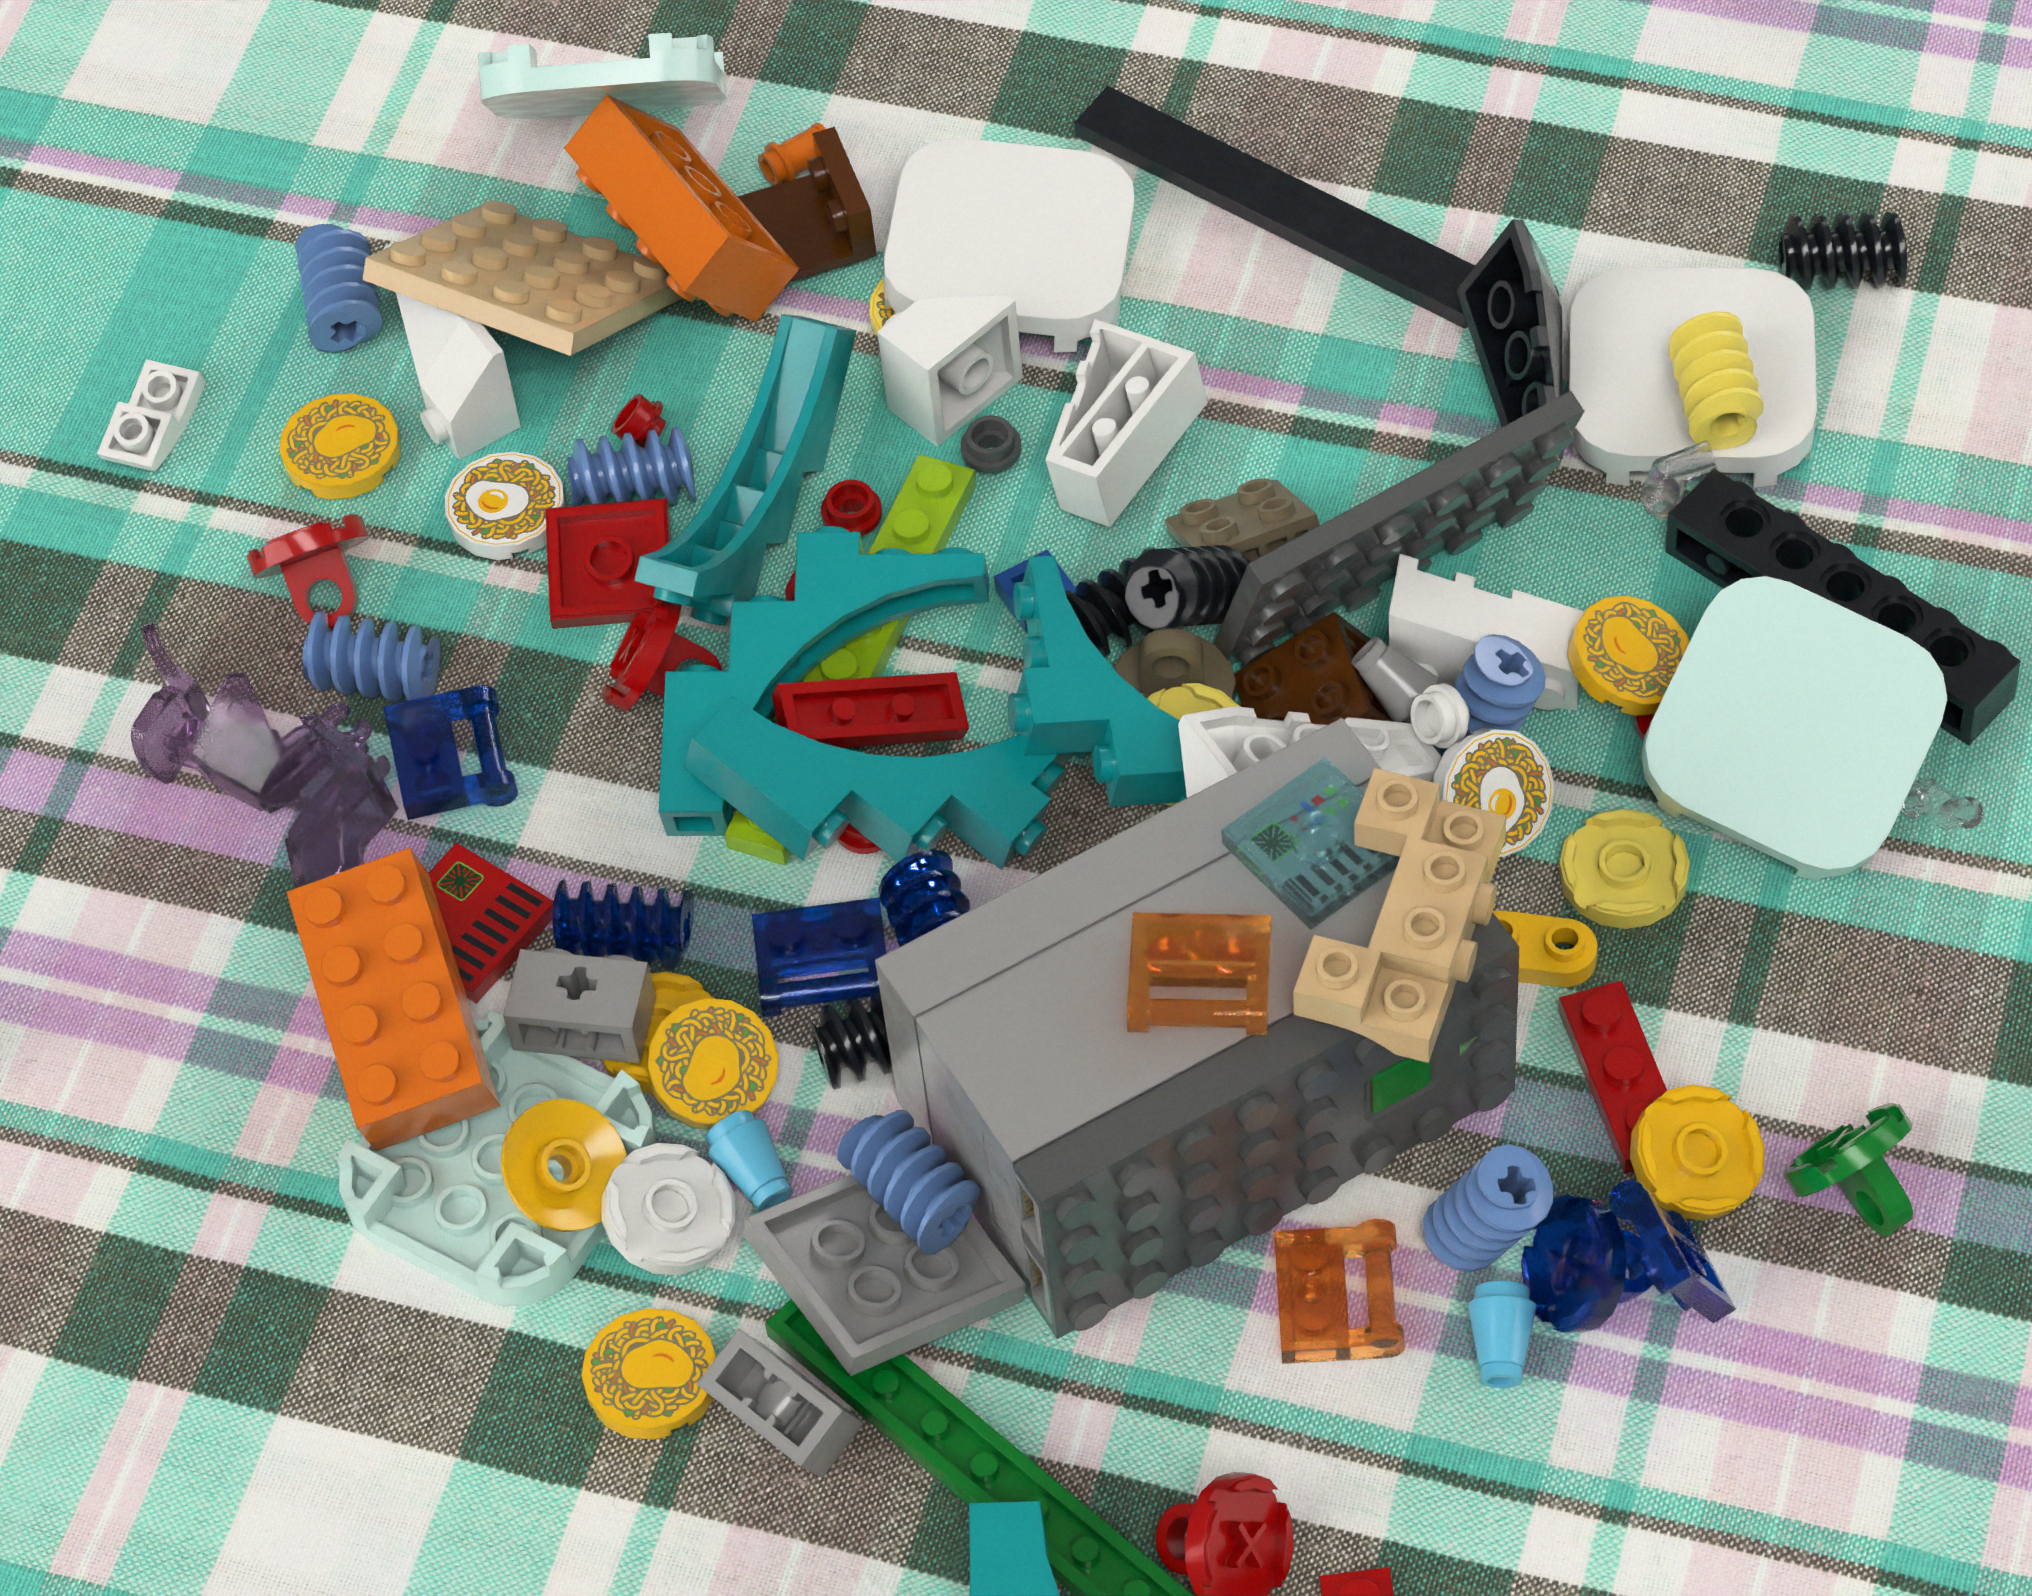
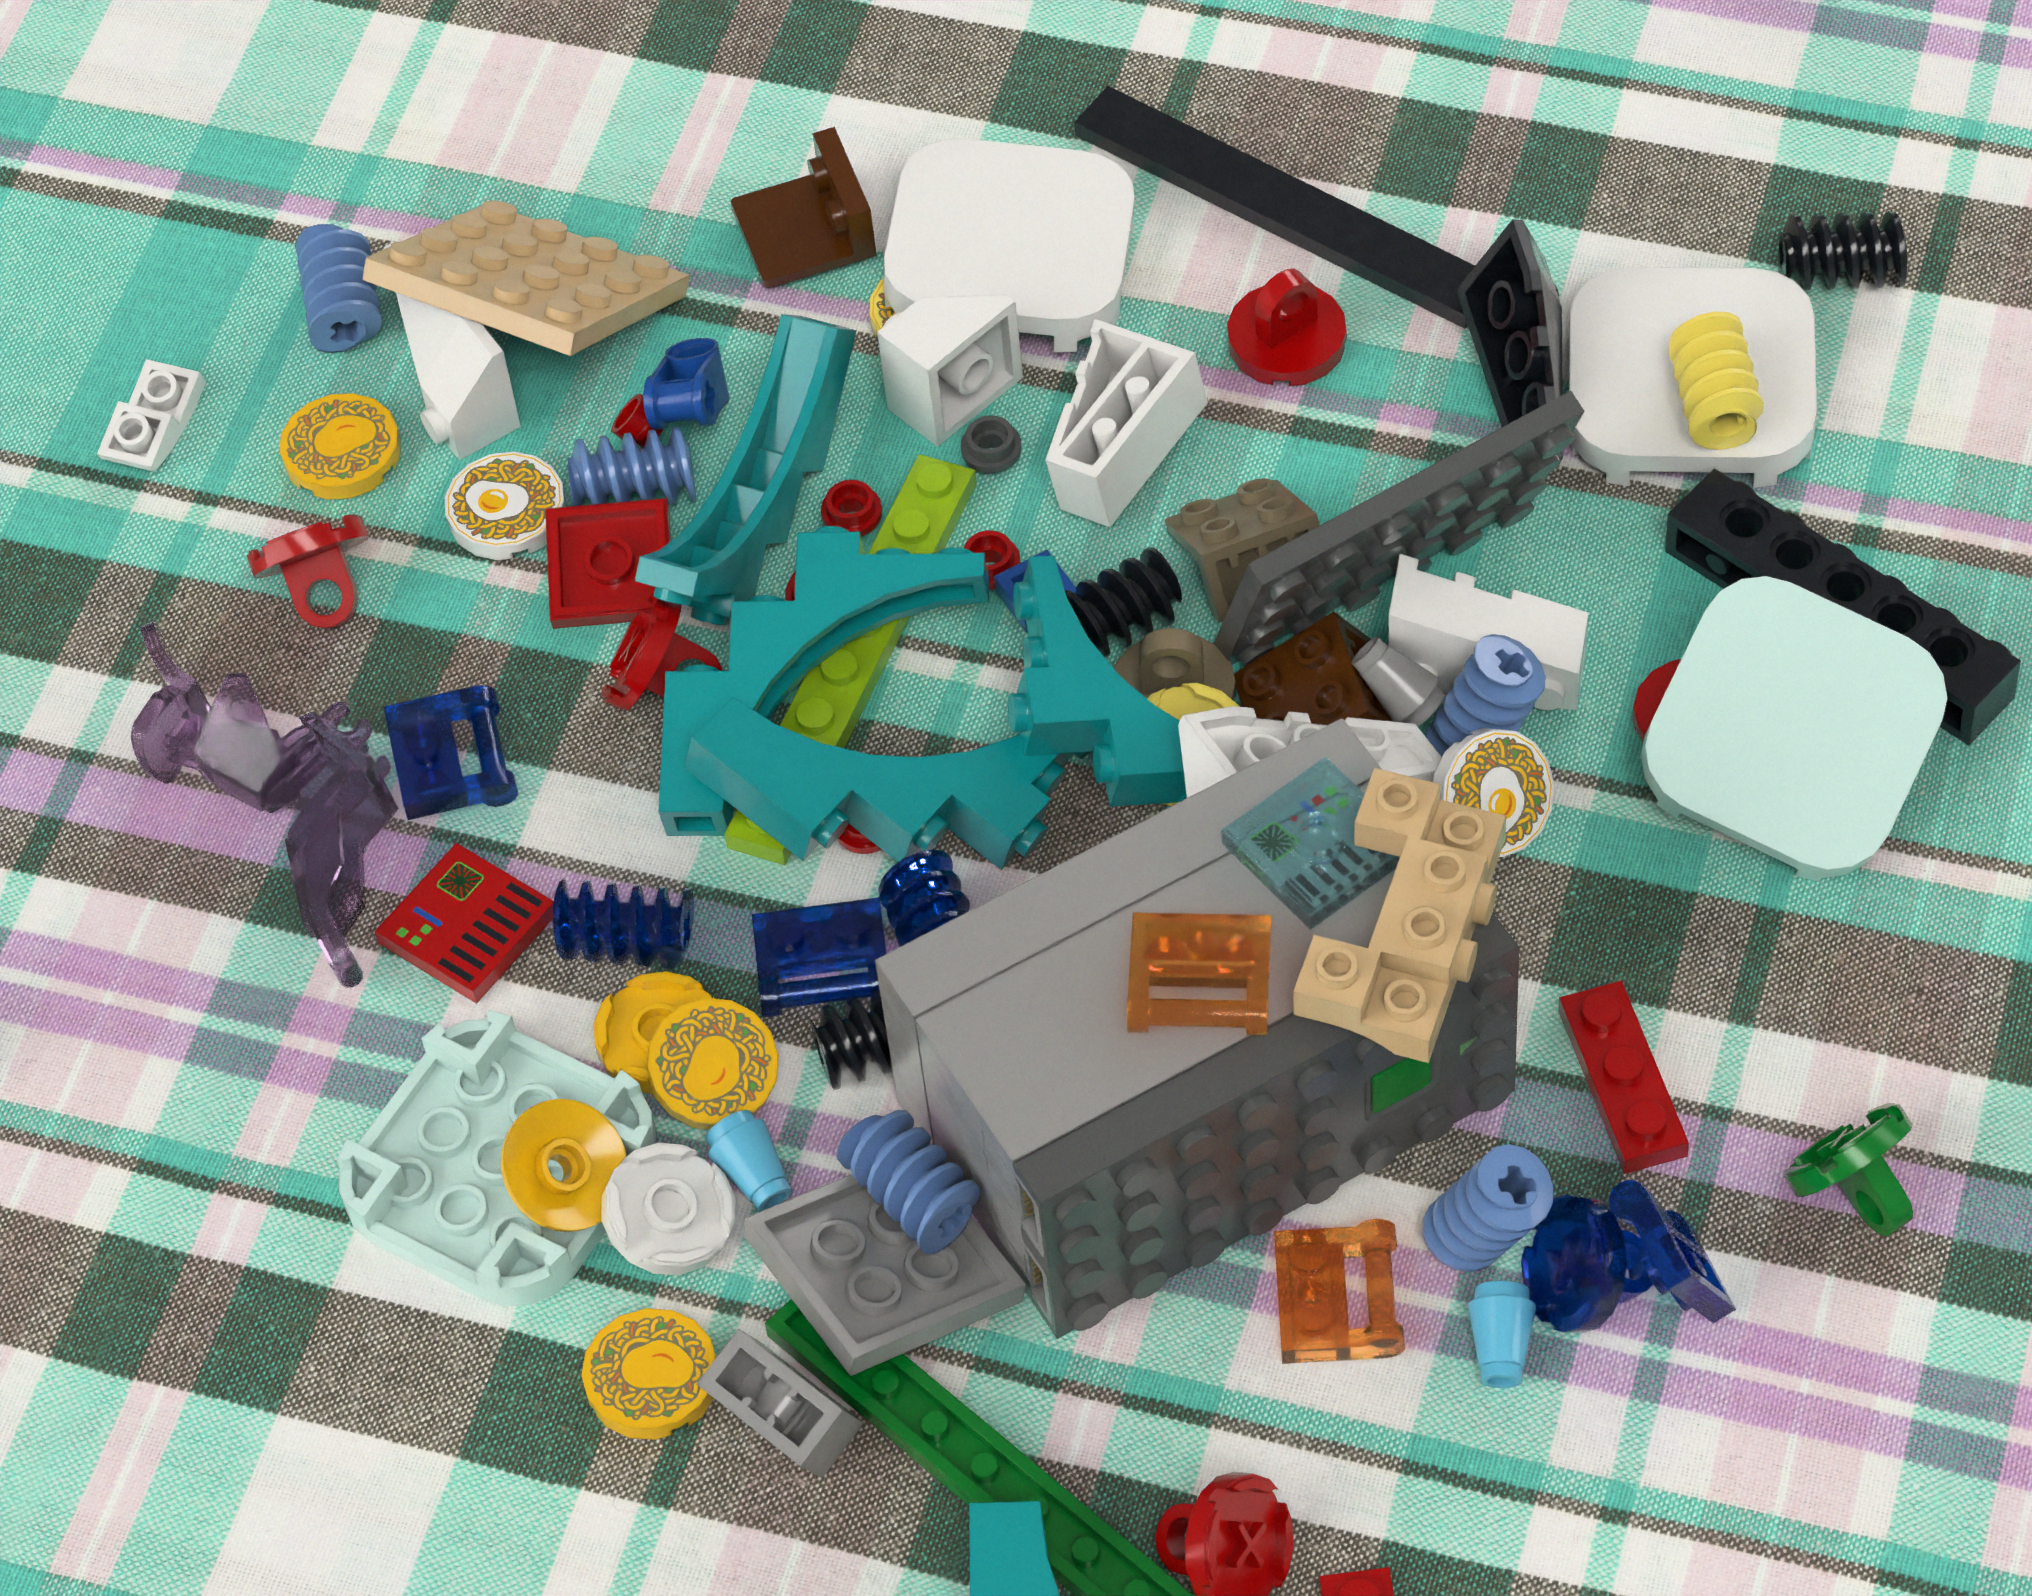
(370, 662): medium blue piece -> none
(392, 999): orange brick -> none
(580, 1005): light grey brick -> none
(675, 76): light aqua tile -> none
(680, 210): orange brick -> none
(687, 385): none -> blue piece
(789, 158): orange pin -> none
(874, 709): red plate -> none
(997, 550): none -> red plate
(1184, 585): black piece -> none
(1287, 331): none -> red tile
(1440, 716): white plate -> none
(1539, 957): yellow plate -> none
(1624, 869): light yellow tile -> none
(1626, 653): tile -> none
(1670, 476): clear arm -> none
(1697, 1152): yellow tile -> none
(1942, 806): clear arm -> none

